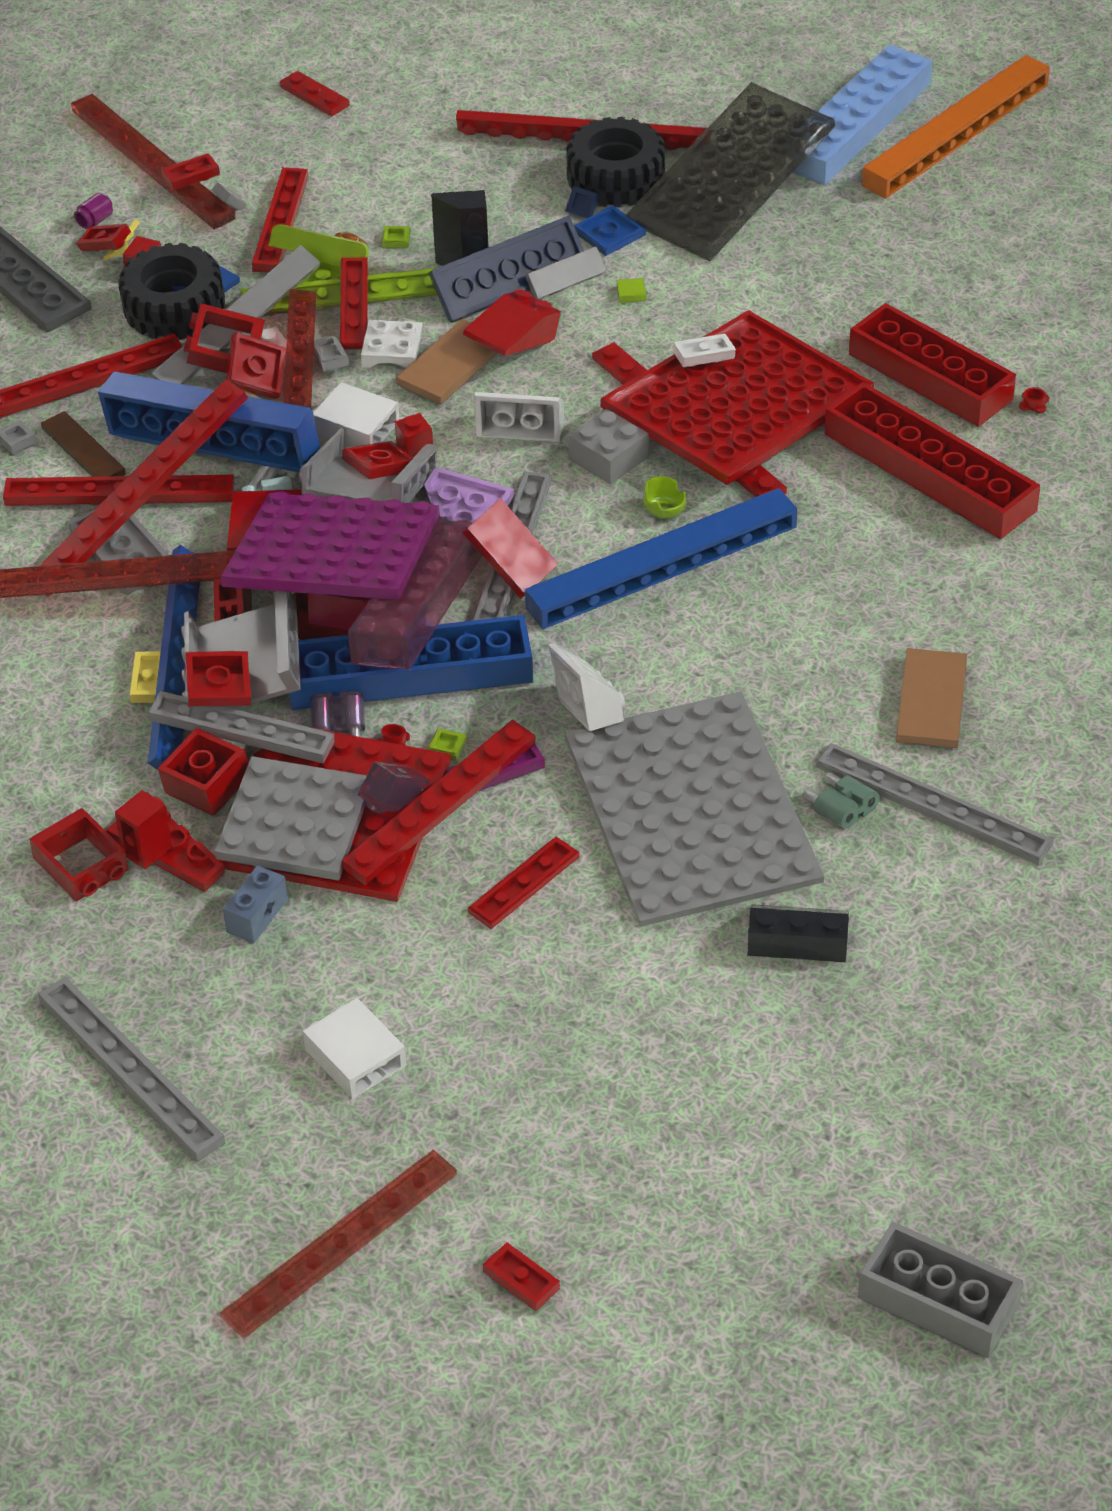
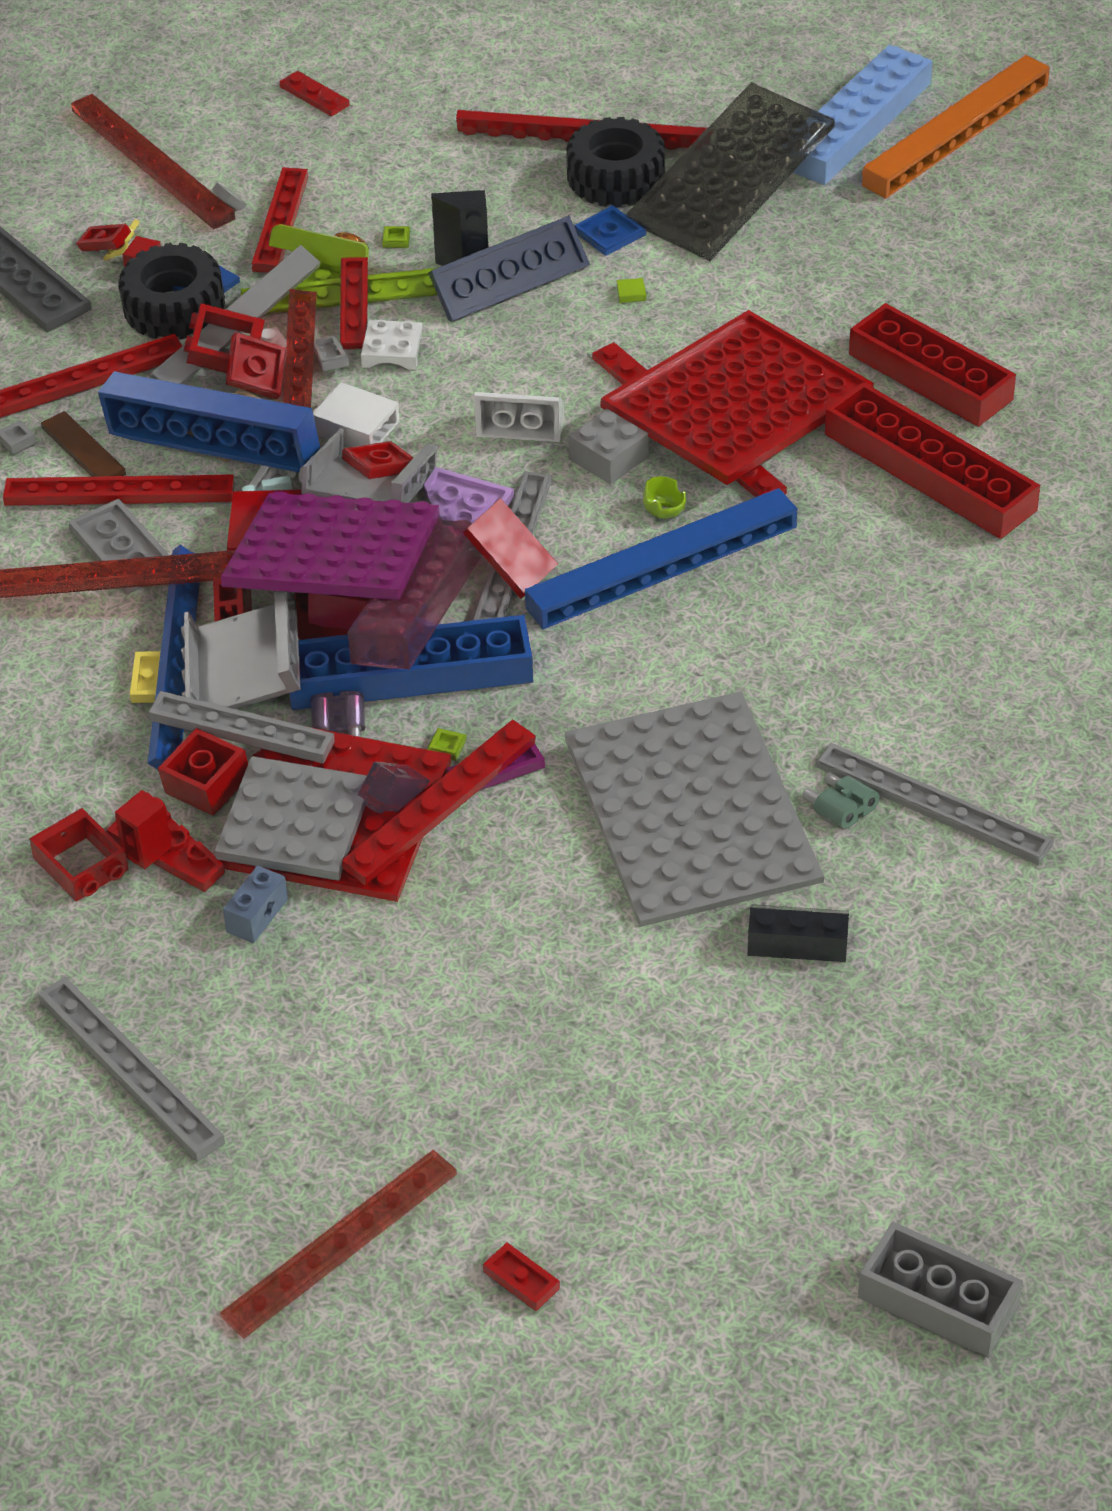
(93, 210): magenta brick -> none
(148, 476): red plate -> none
(190, 172): red plate -> none
(218, 678): red plate -> none
(354, 1048): white brick -> none
(394, 734): red plate -> none
(413, 433): red brick -> none
(445, 365): medium nougat tile -> none
(515, 323): red slope -> none
(523, 882): red tile -> none
(565, 273): light grey tile -> none
(582, 202): dark blue plate -> none
(585, 690): white slope -> none
(704, 350): white plate -> none
(931, 698): medium nougat tile -> none
(1034, 400): red plate -> none

